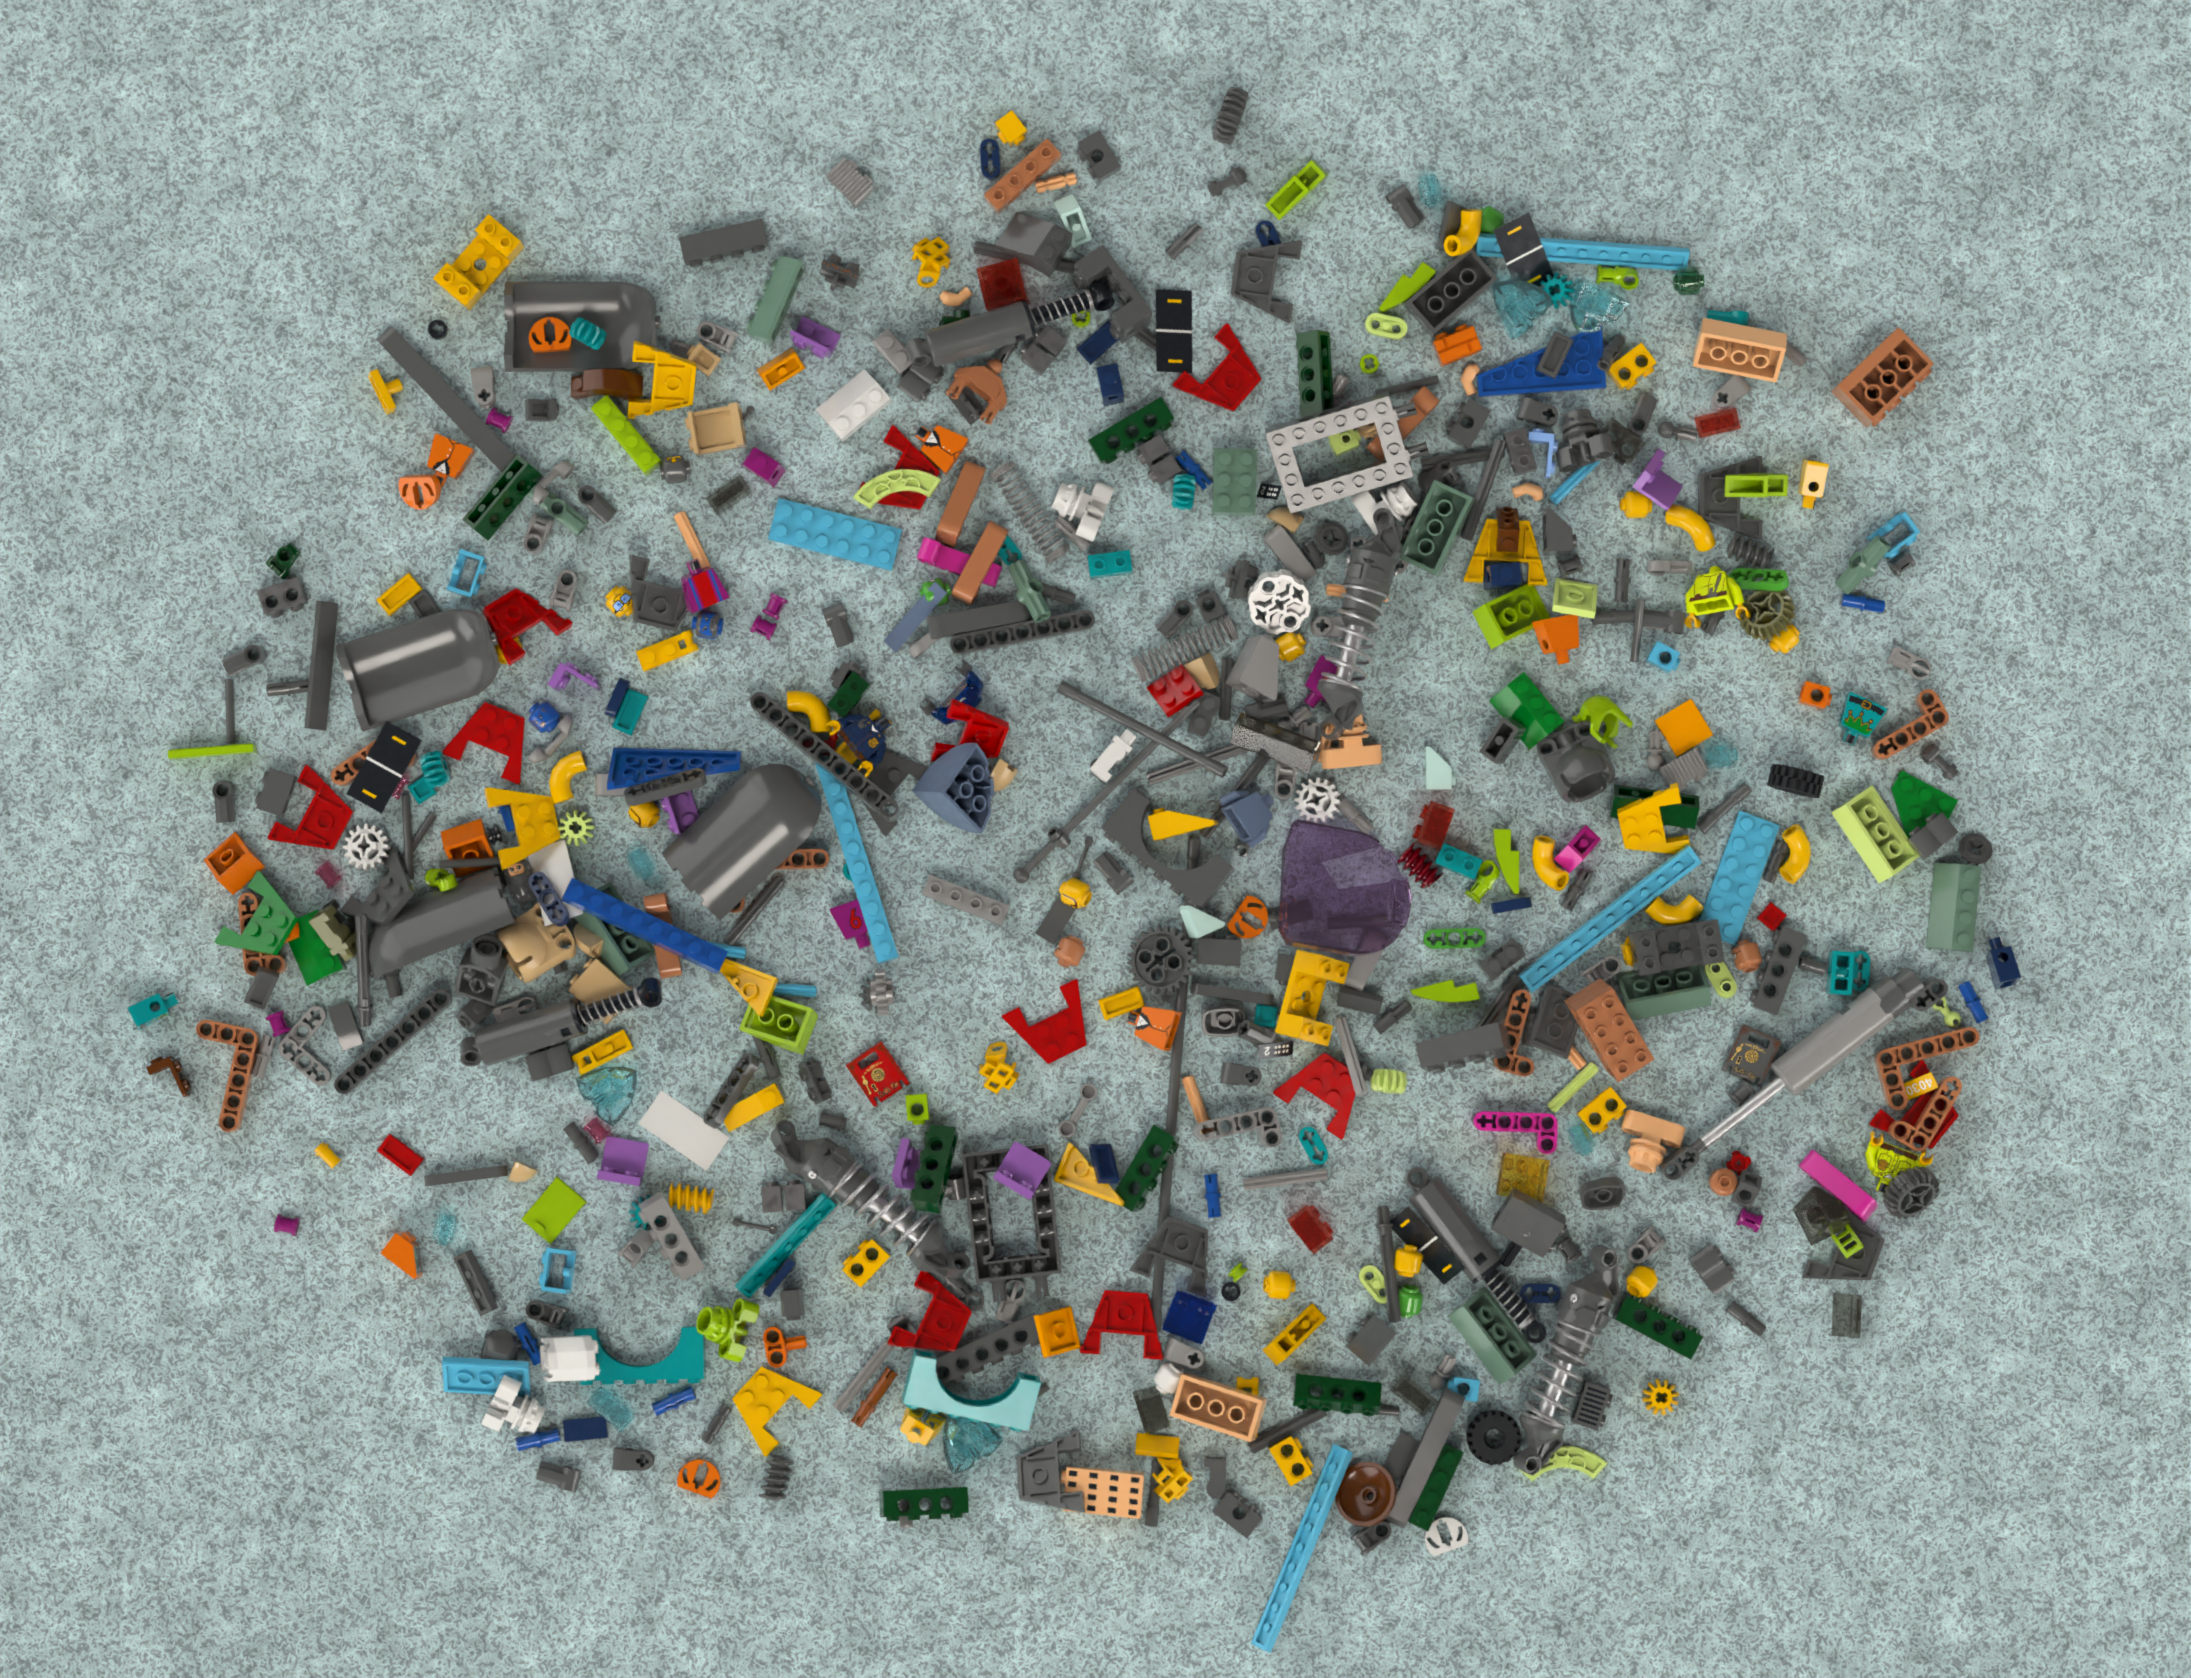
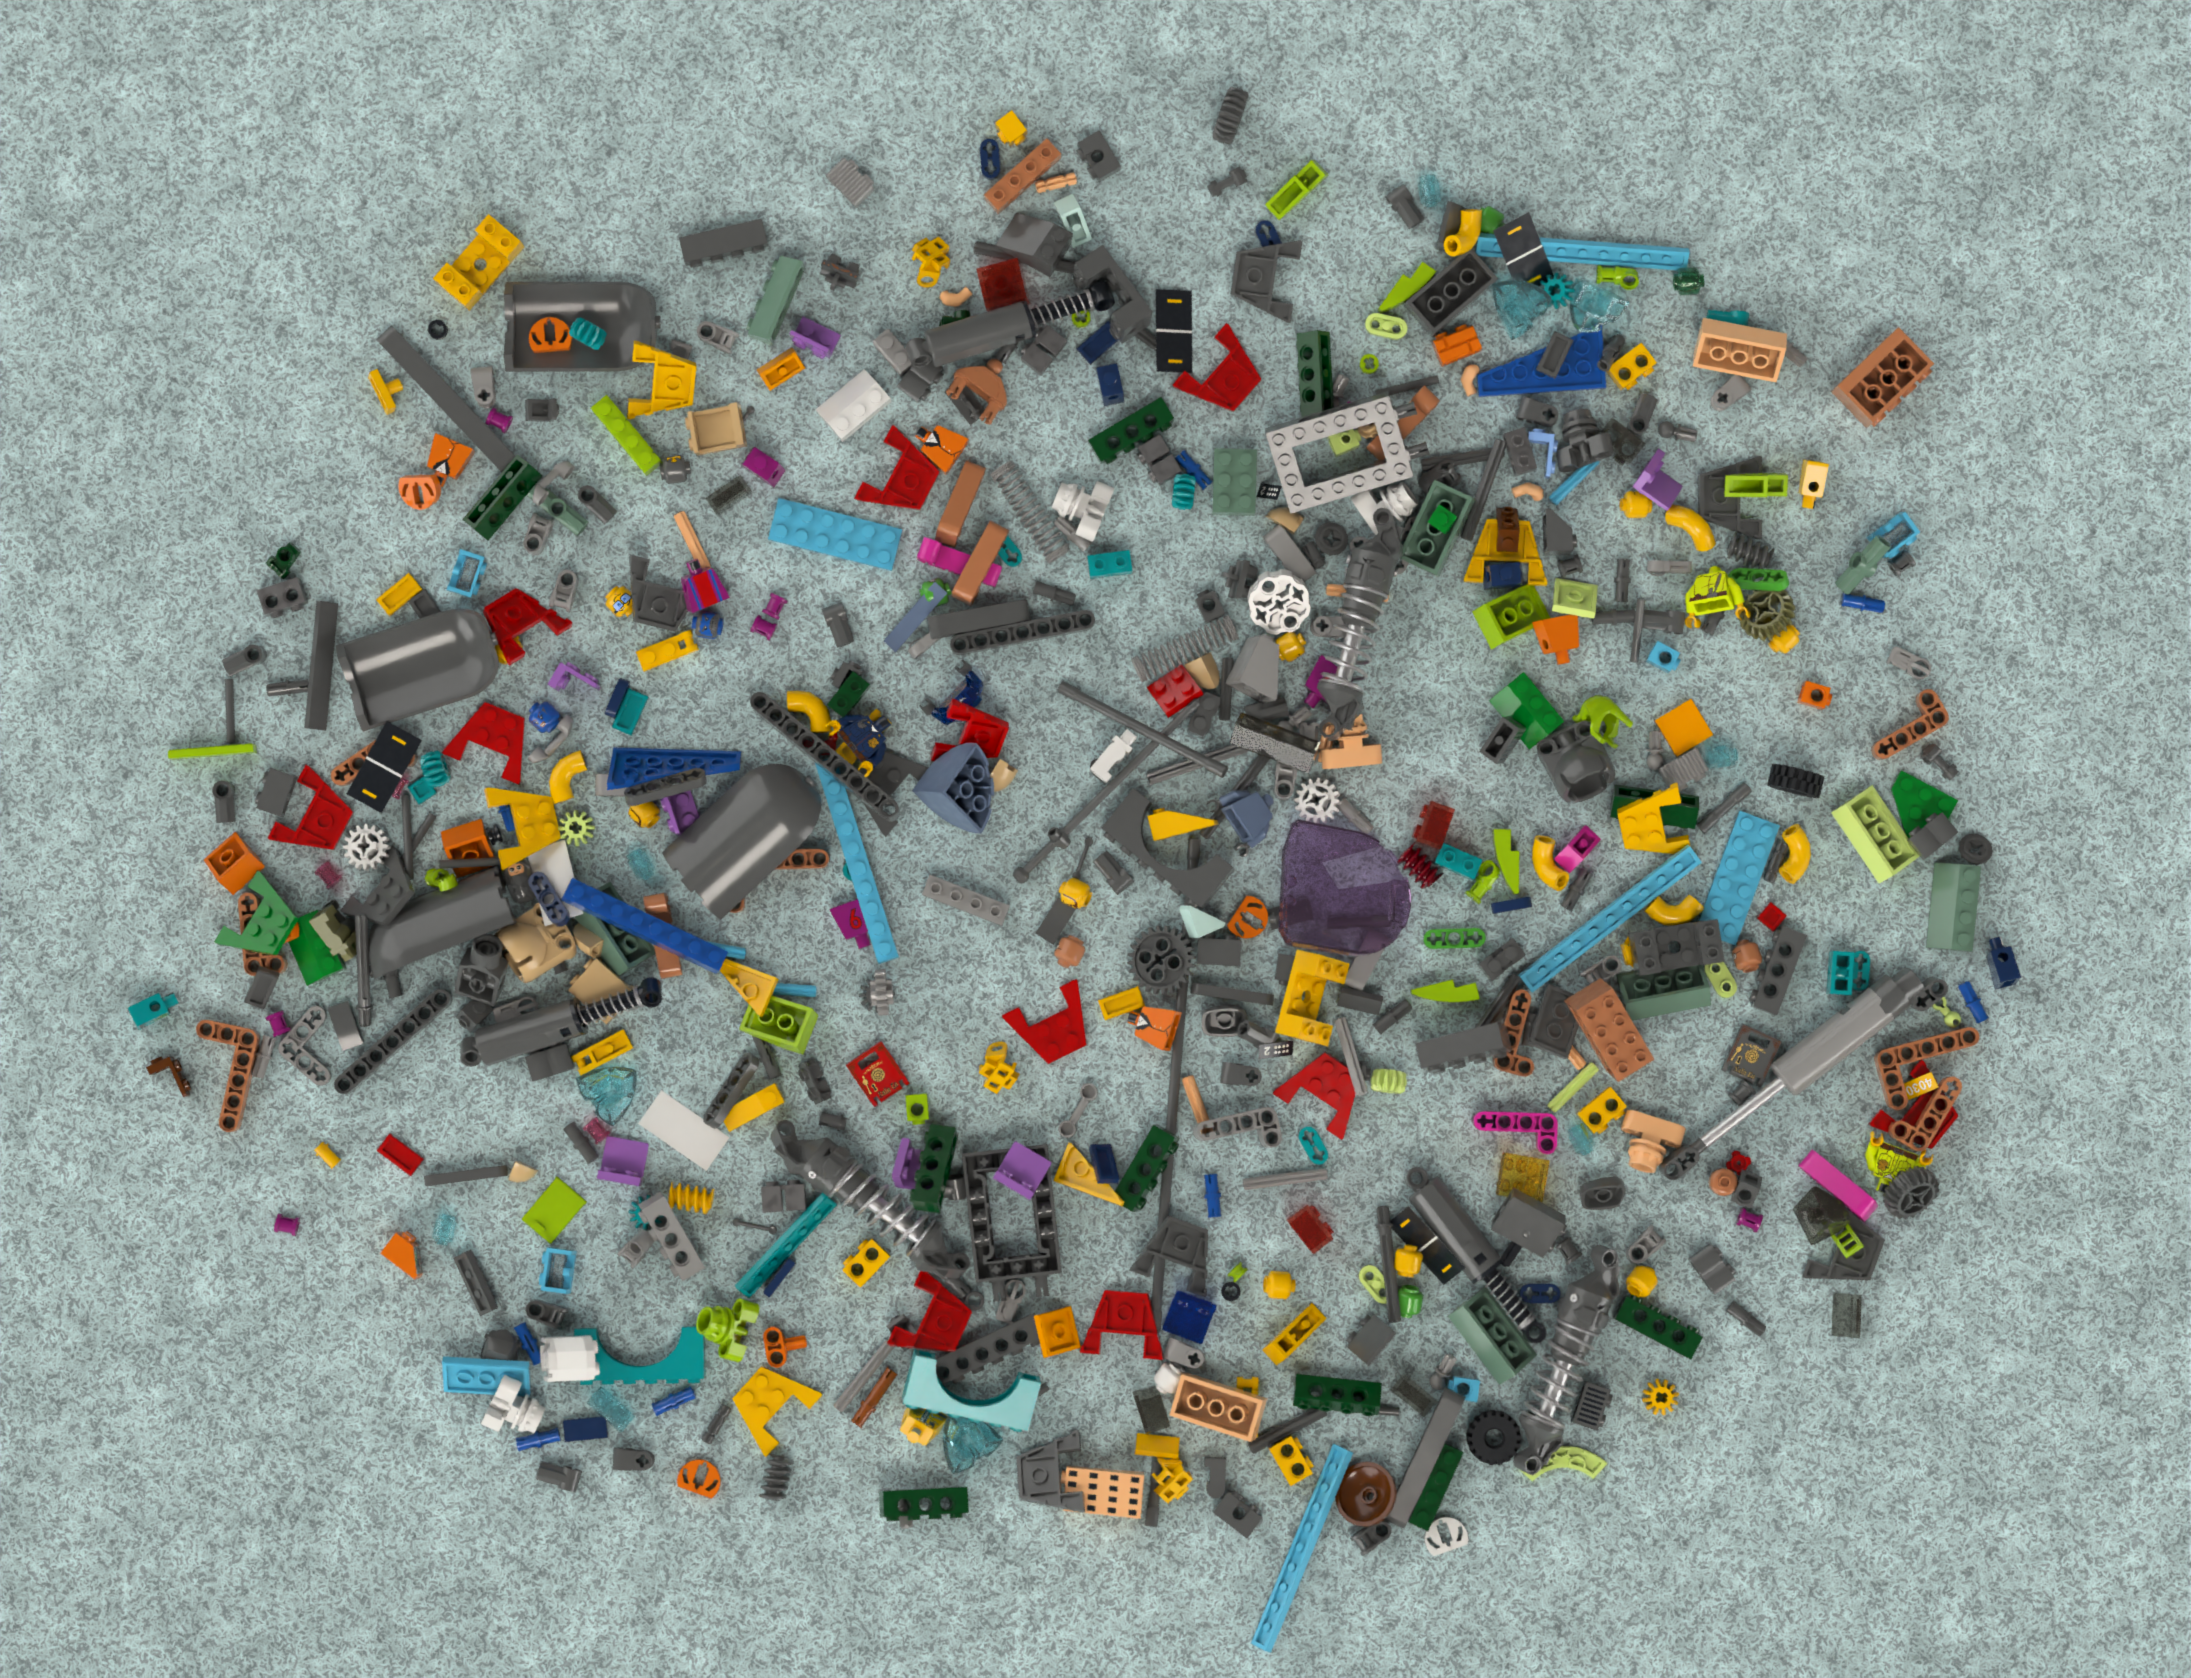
(607, 382): reddish brown arch -> none
(704, 359): tan bracket -> none
(754, 911): dark grey axle -> none
(792, 1303): dark grey brick -> none
(894, 482): yellowish green tile -> none
(1029, 591): sand green piece -> none
(1174, 620): dark grey piece -> none
(1184, 241): dark grey axle -> none
(1265, 1016): teal tile -> none
(1400, 1455): dark grey tile -> none
(1437, 772): light aqua slope -> none
(1442, 519): none -> green plate
(1466, 436): dark grey brick -> none
(1717, 423): clear red tile -> none
(1811, 965): dark grey pin -> none
(1859, 717): torso -> none

